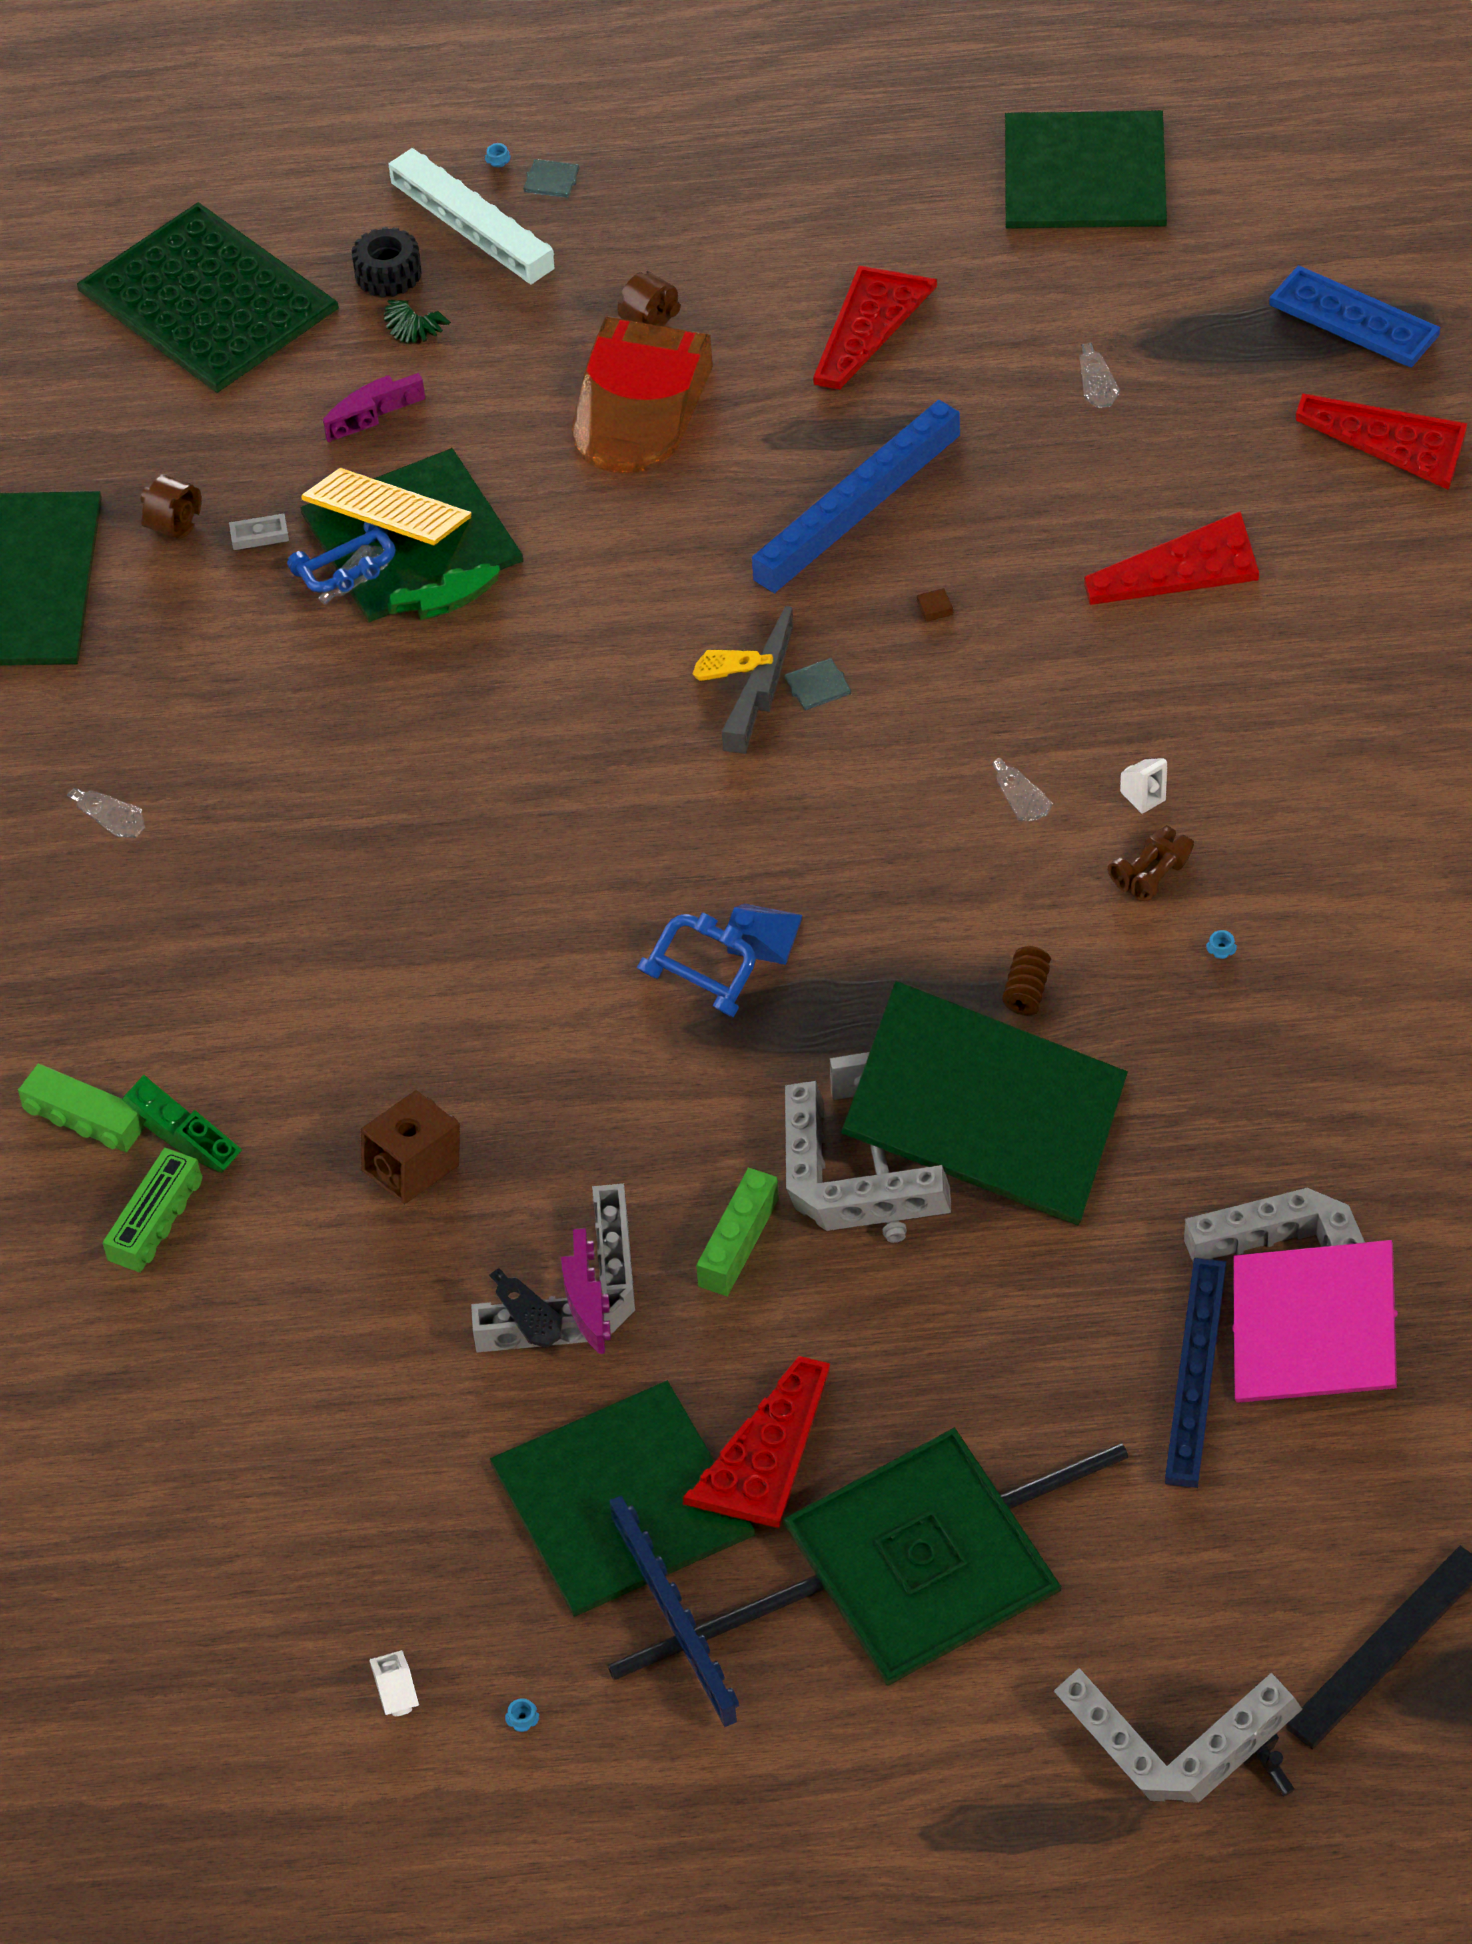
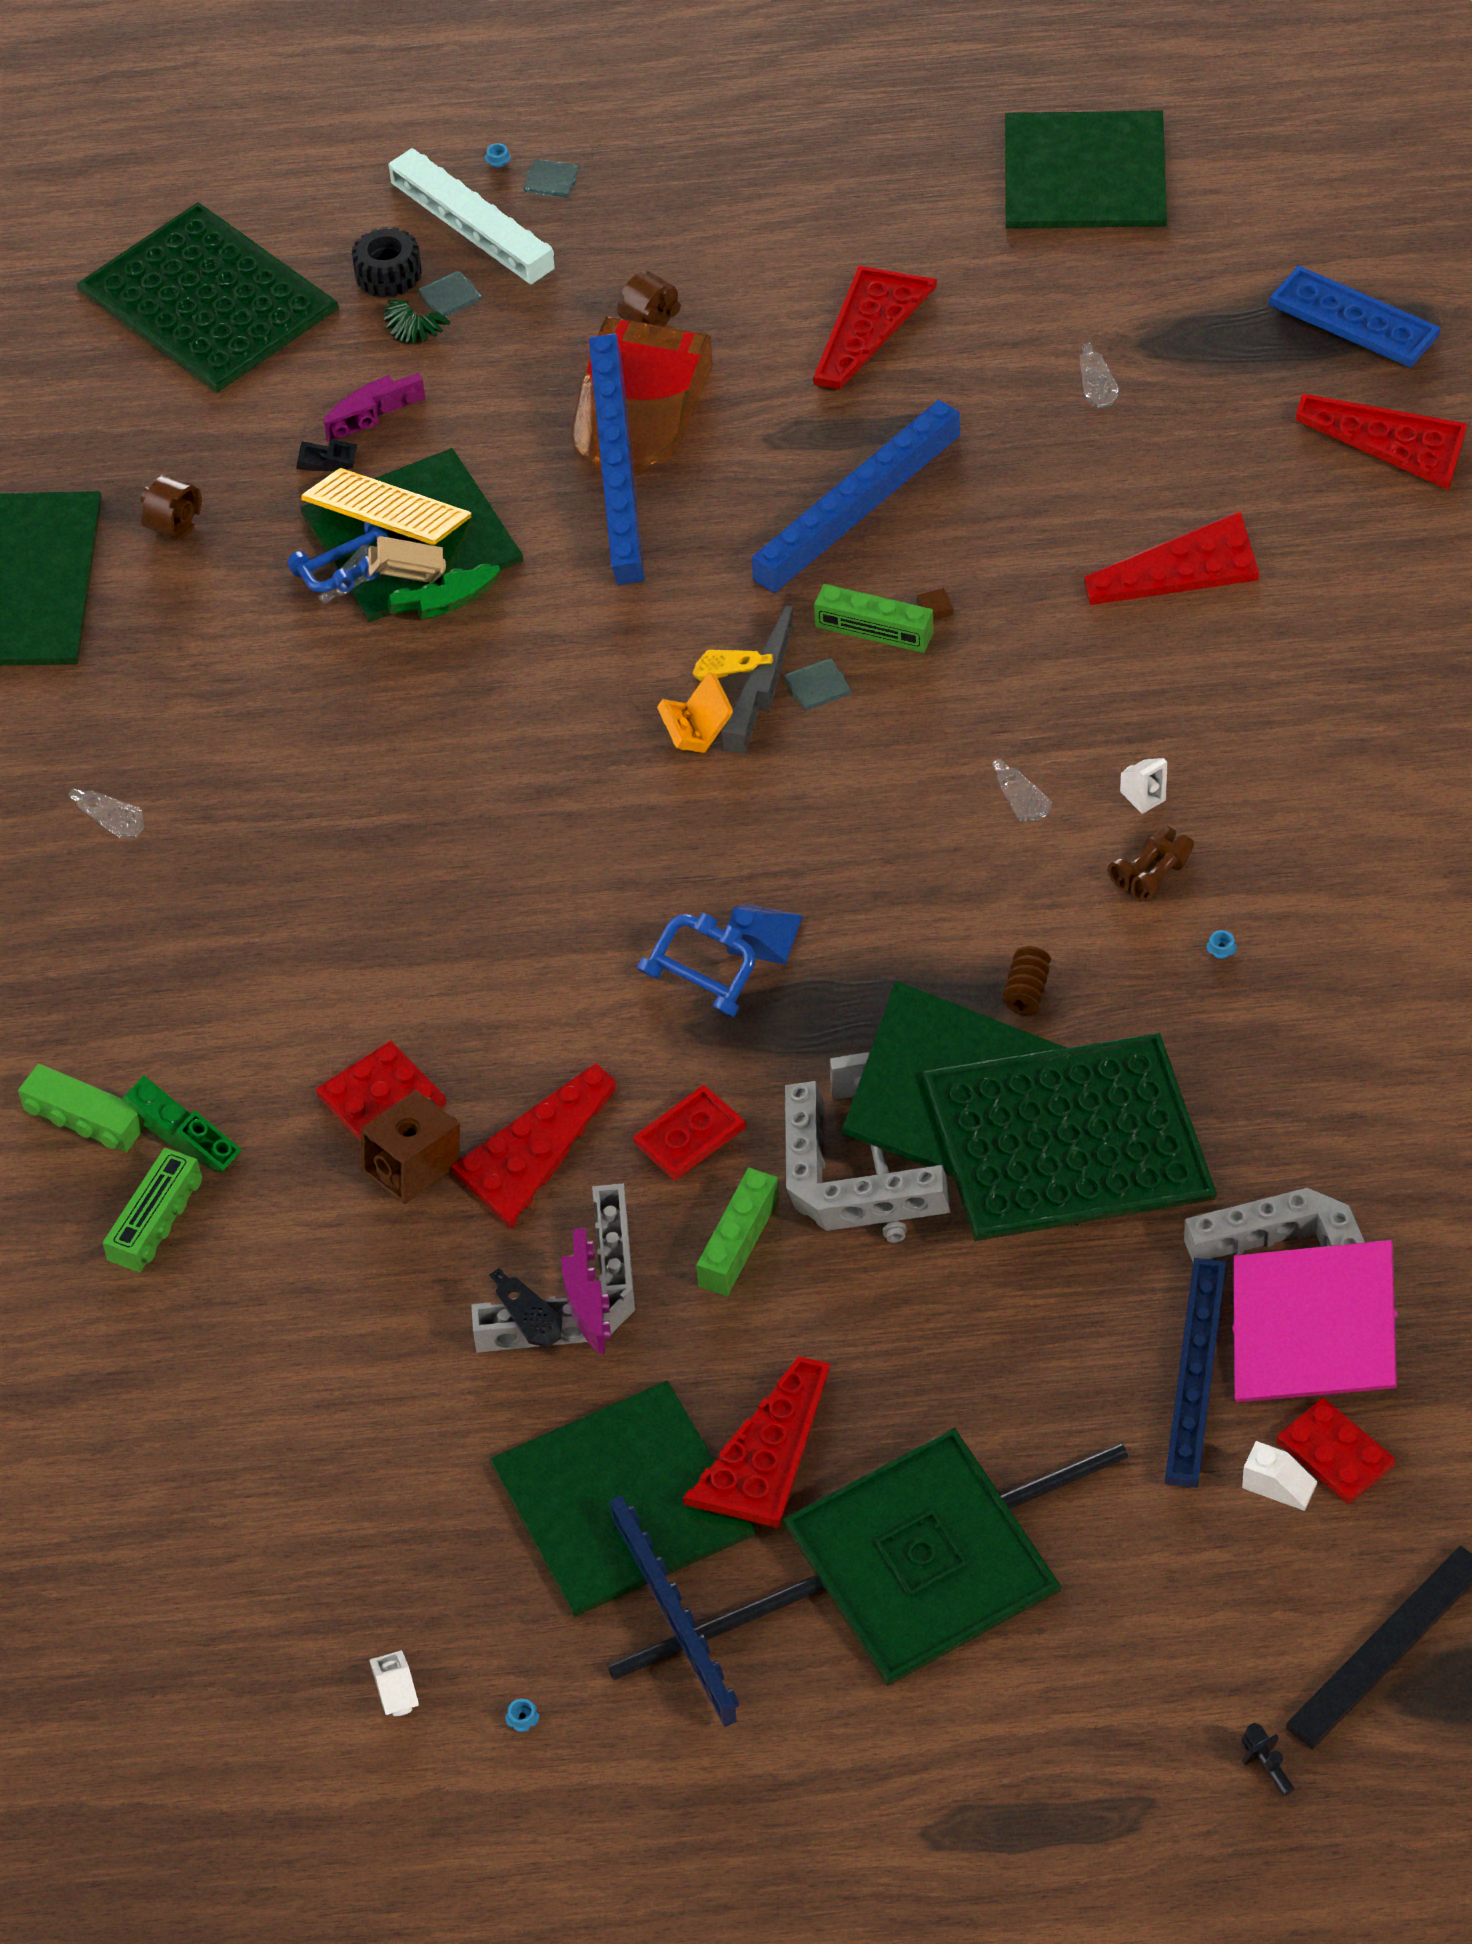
(258, 531): light grey plate -> none
(326, 458): none -> black slope
(375, 1086): none -> red plate
(406, 559): none -> tan window
(450, 294): none -> clear light blue piece
(528, 1151): none -> red wing
(616, 459): none -> blue brick
(689, 1132): none -> red plate
(699, 720): none -> light orange bracket
(874, 618): none -> bright green brick
(1068, 1136): none -> dark green tile
(1205, 1760): light grey brick -> none
(1277, 1476): none -> white slope
(1335, 1450): none -> red plate

